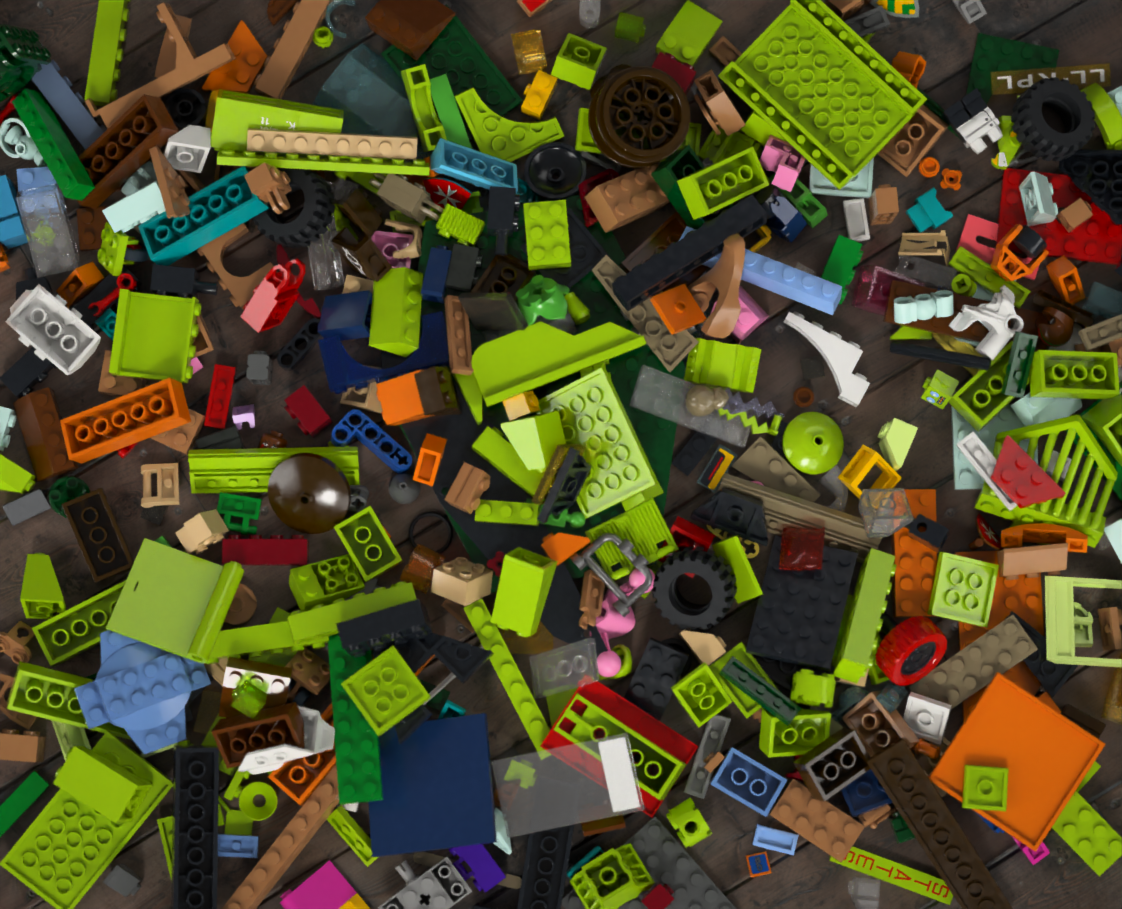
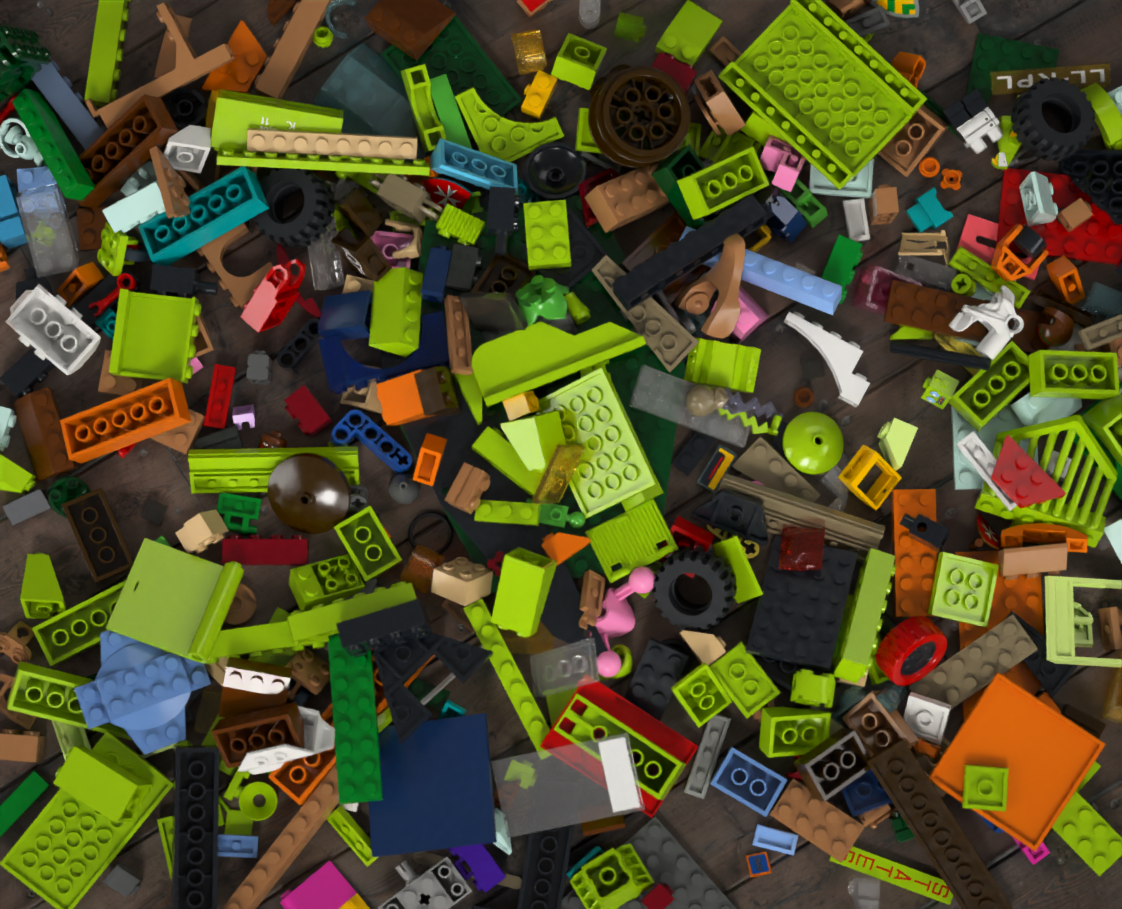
(166, 484): tan plate -> none
(248, 699): clear neon green brick -> none
(270, 186): medium nougat brick -> none
(386, 690): lime plate -> none
(566, 485): black wing -> none
(625, 547): flat silver bar -> none
(678, 309): orange plate -> none
(696, 830): lime brick -> none
(712, 761): medium nougat plate -> none
(760, 691): dark green tile -> none
(884, 511): clear slope -> none
(923, 306): light aqua piece -> none
(1019, 364): dark green plate -> none

